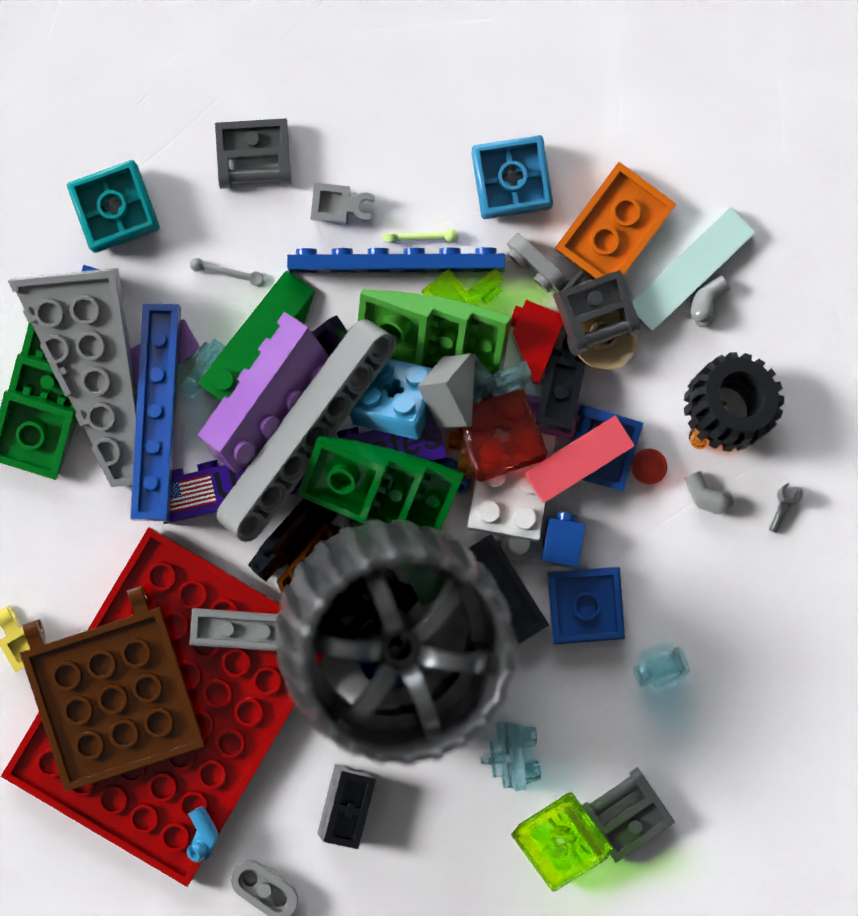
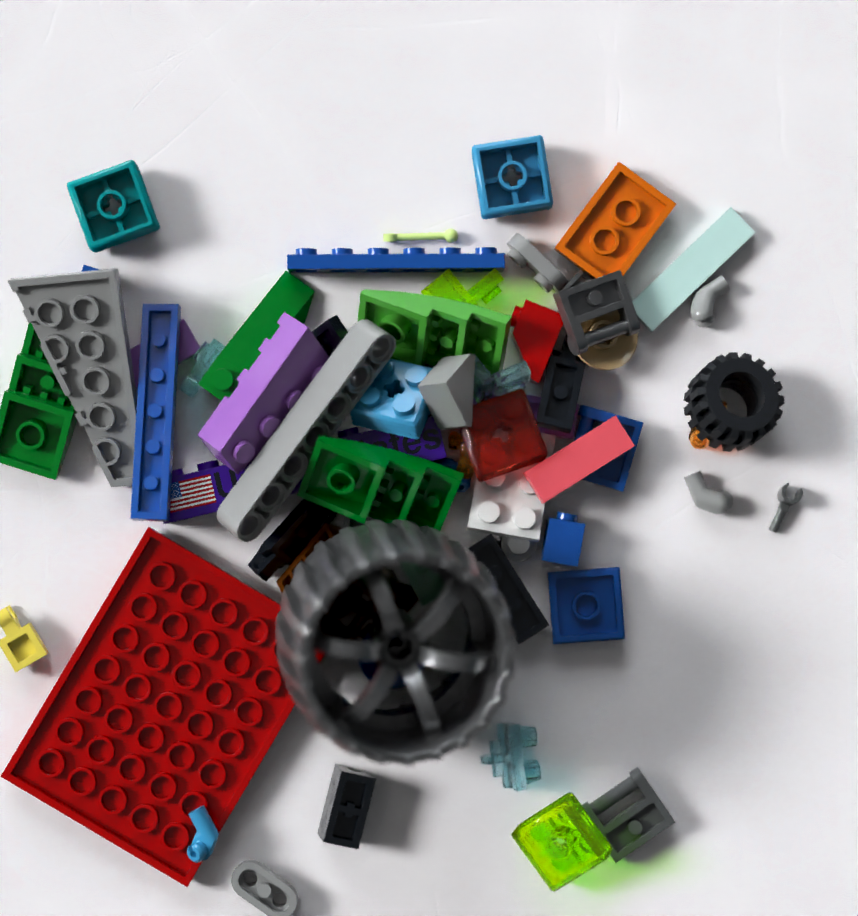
(111, 695): reddish brown plate -> none
(233, 629): light grey tile -> none
(250, 141): dark grey plate -> none
(255, 277): light grey hinge -> none
(334, 204): light grey plate -> none
(649, 466): clear red plate -> none
(661, 667): clear light blue head -> none

